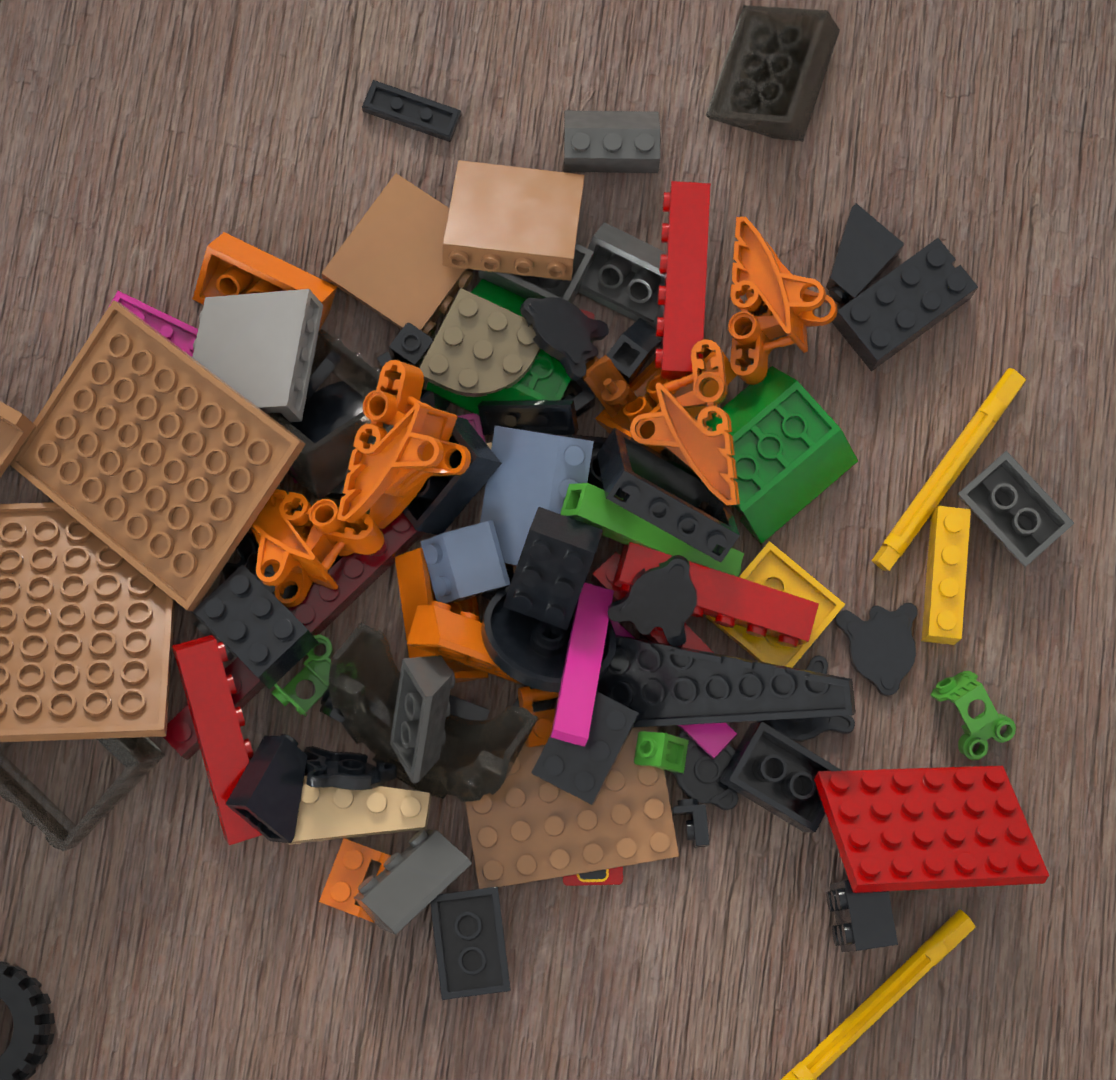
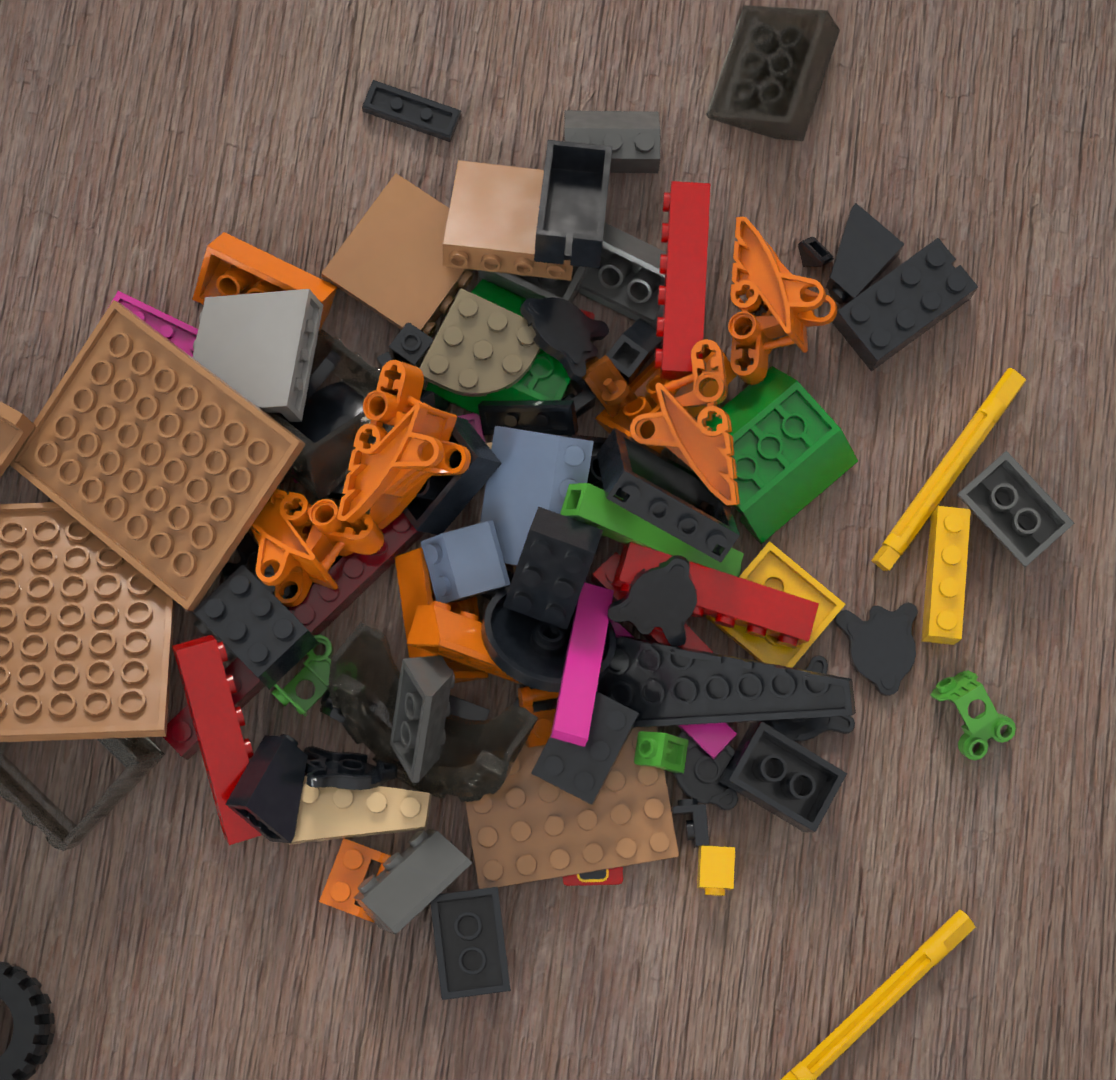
(573, 204): none -> black piece
(716, 869): none -> yellow brick
(814, 253): none -> black slope
(861, 918): black brick -> none
(929, 828): red plate -> none

